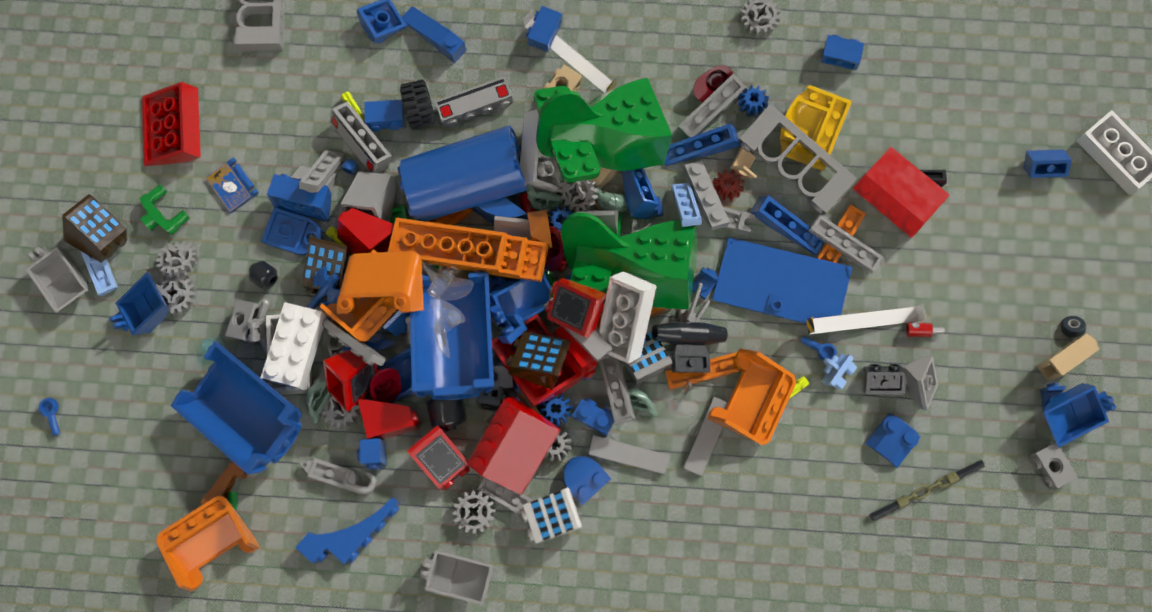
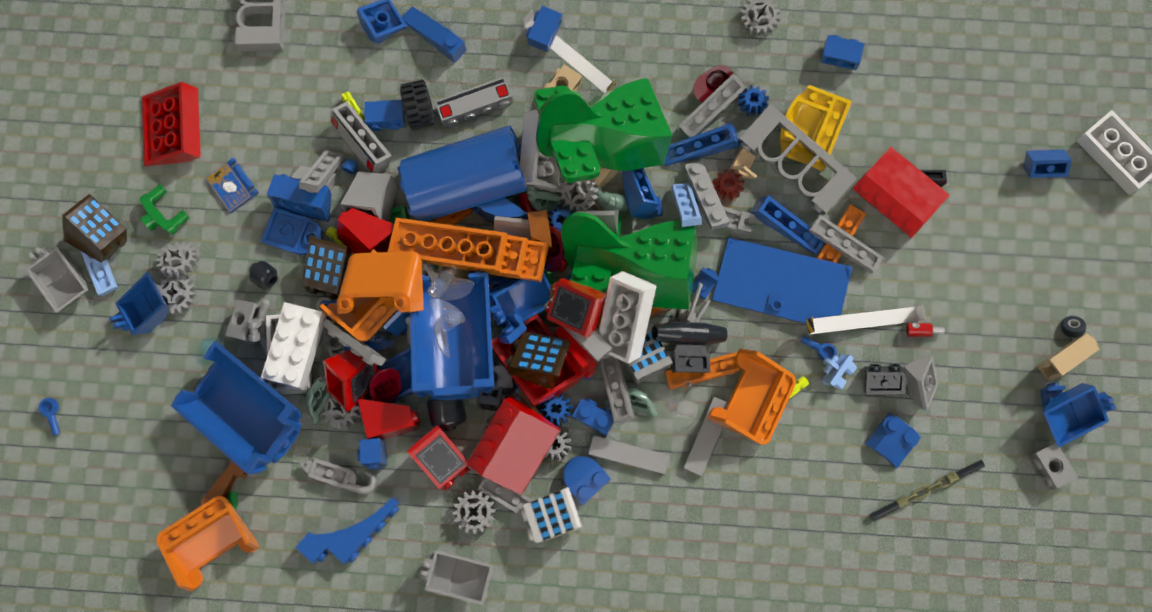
(327, 288): blue piece -> none

